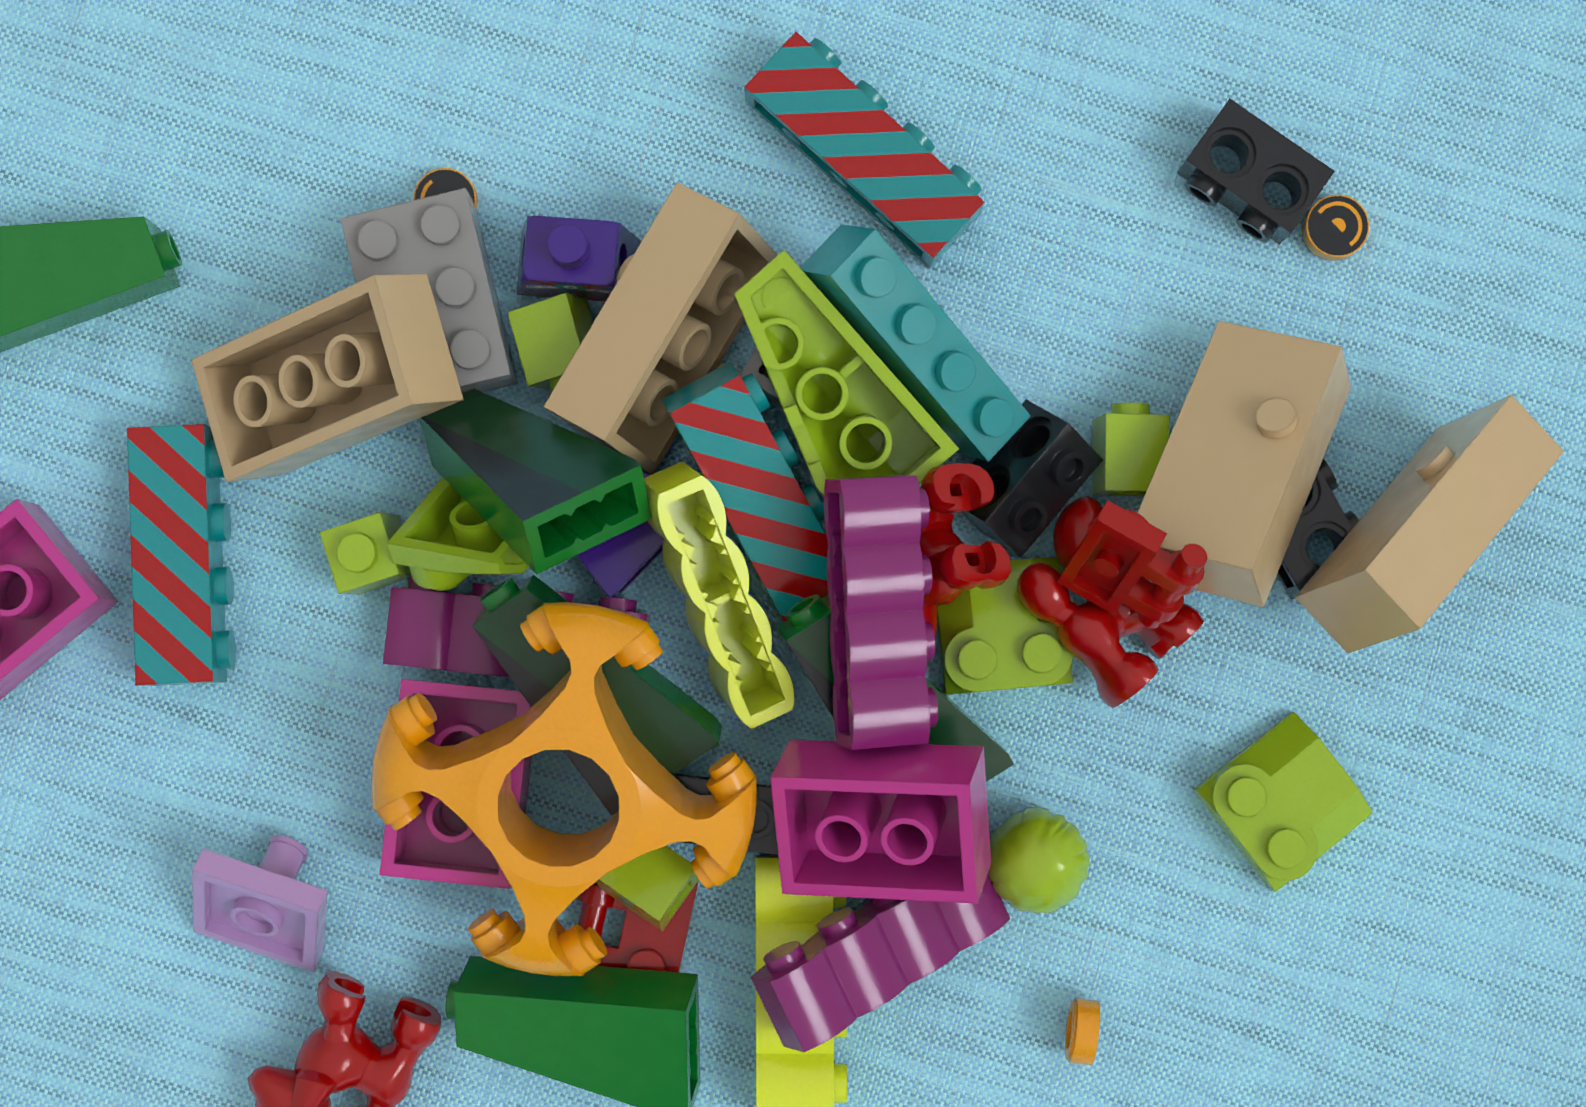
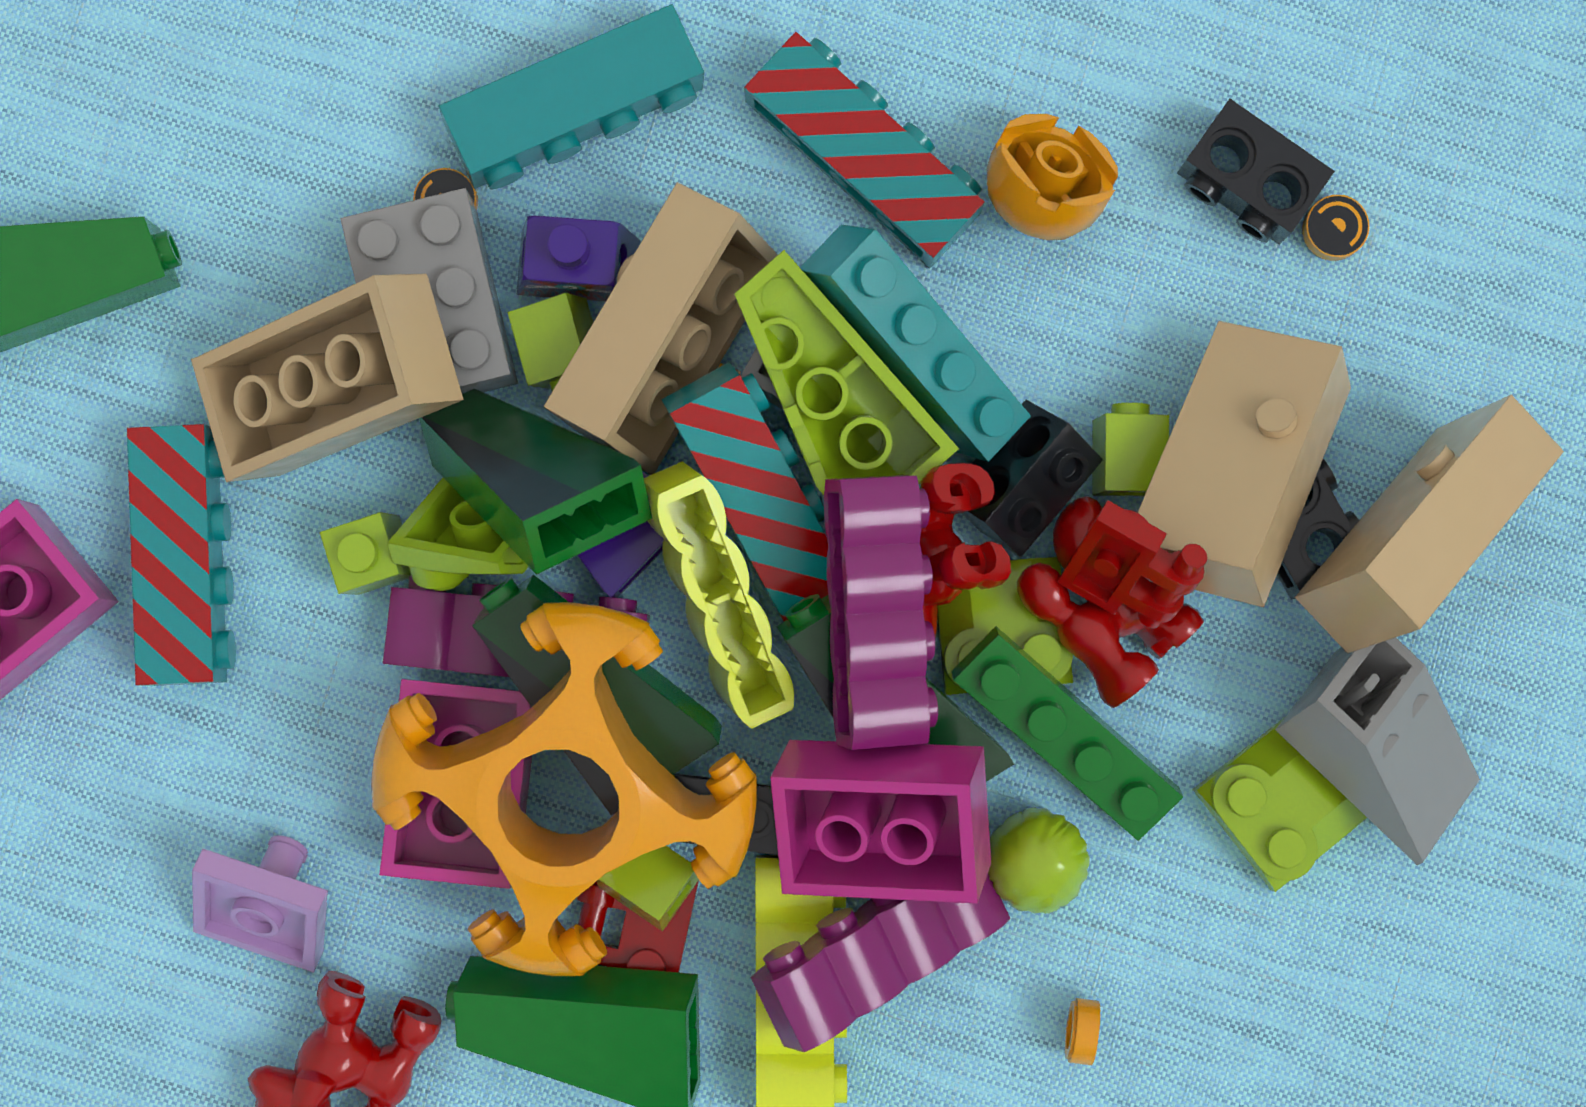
(573, 97): none -> teal brick
(1049, 178): none -> light orange cylinder
(1066, 733): none -> green plate
(1385, 743): none -> light grey slope

